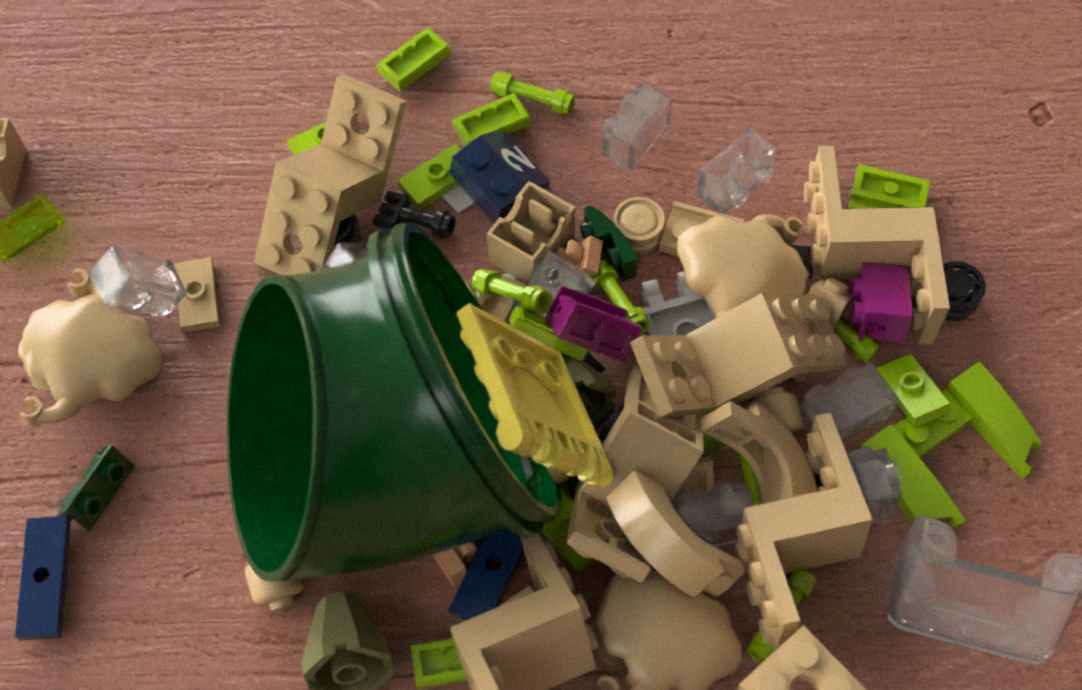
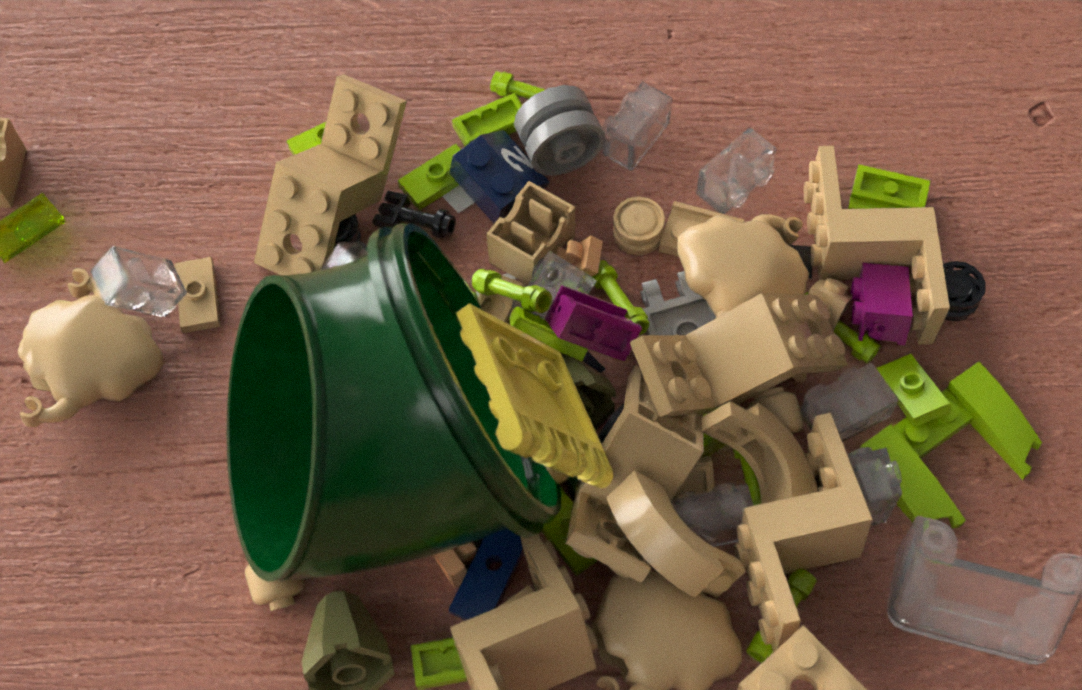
(43, 555): dark blue tile -> none
(101, 483): dark green hinge -> none
(413, 59): lime plate -> none
(559, 130): none -> light grey wheel
(615, 244): dark green slope -> none

